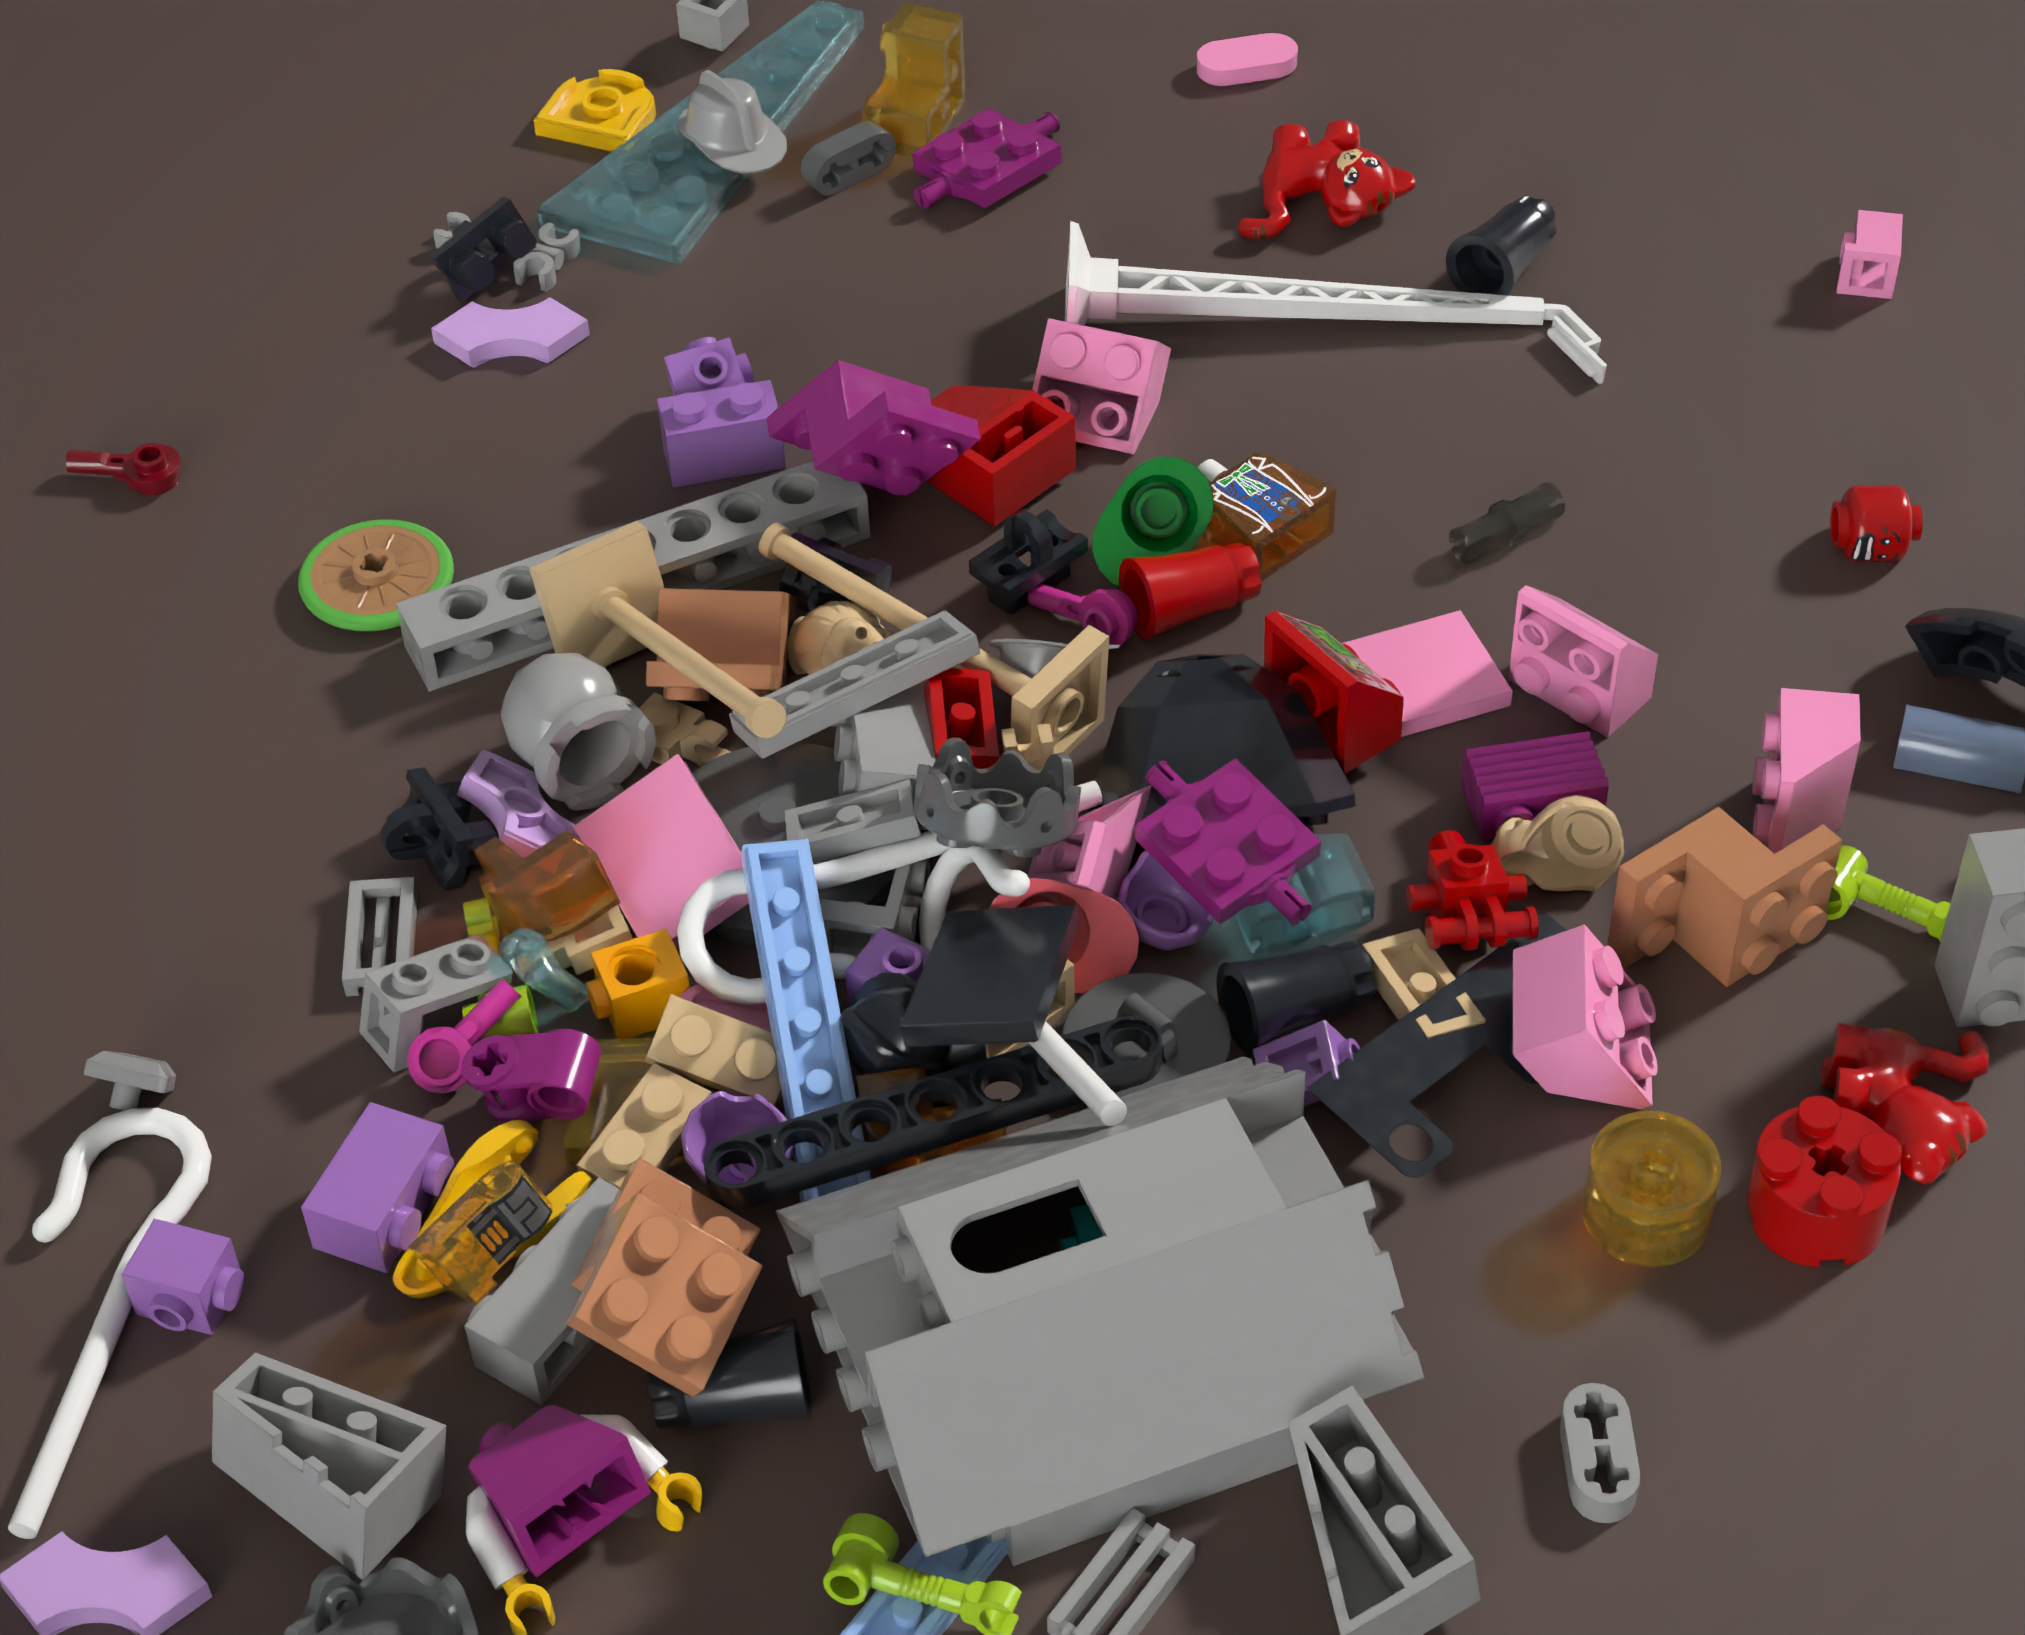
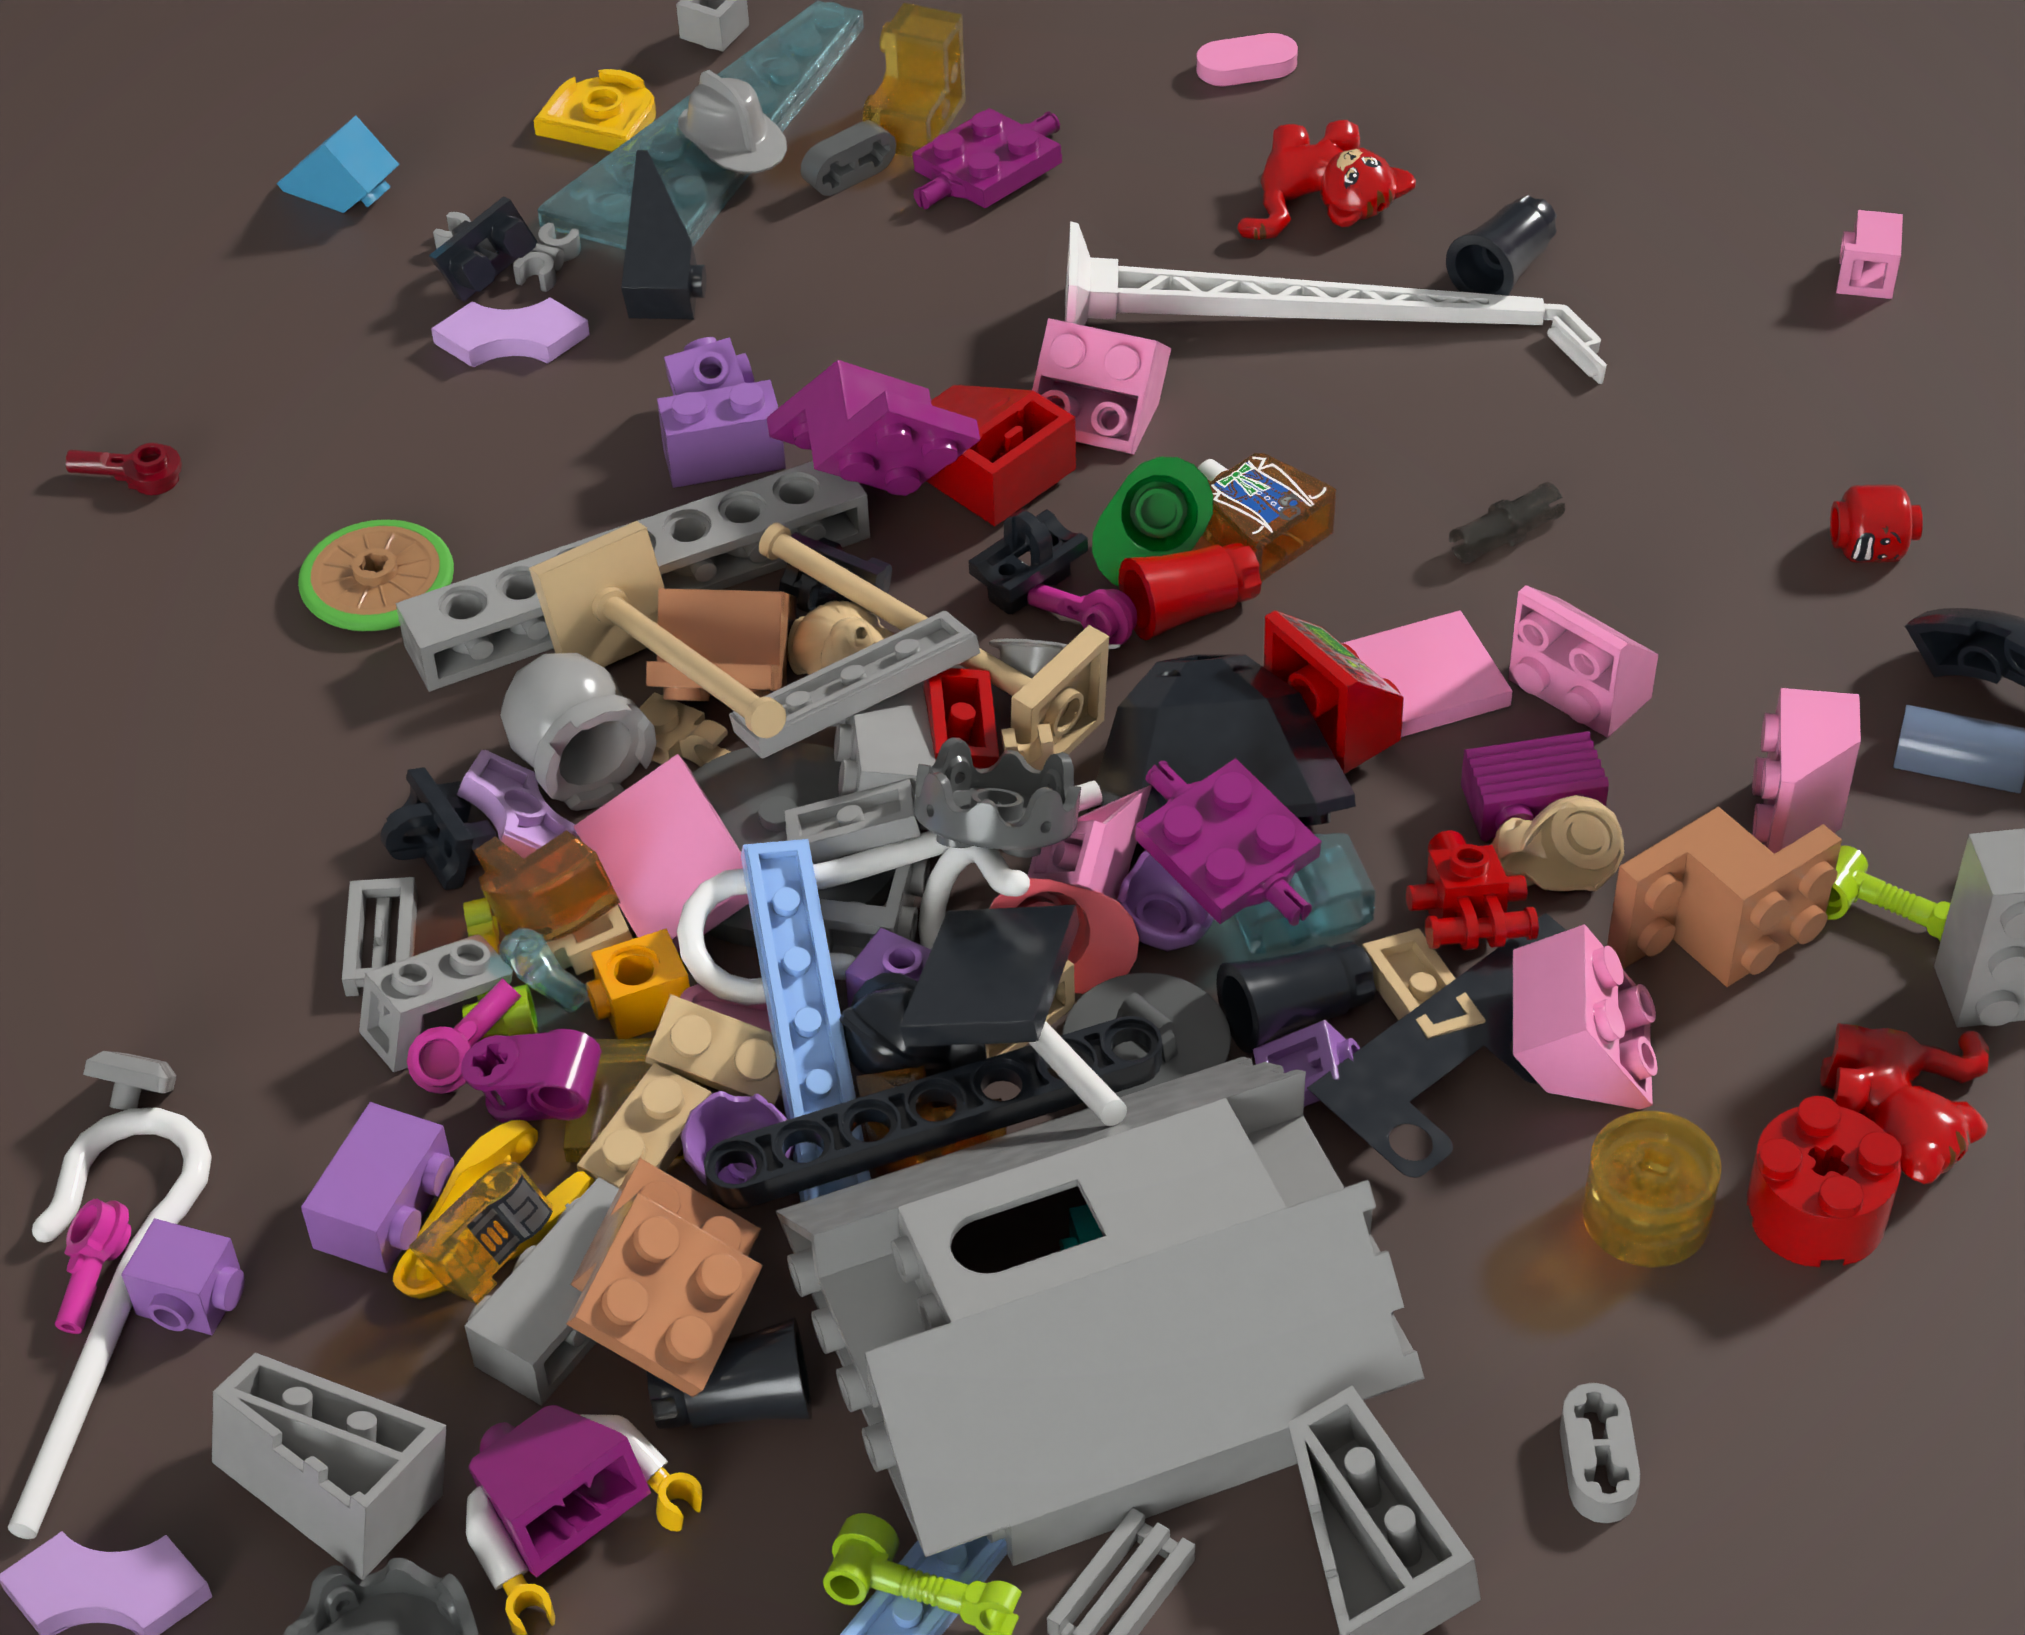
(95, 1235): none -> dark pink plate
(342, 170): none -> dark azure slope
(659, 255): none -> black slope

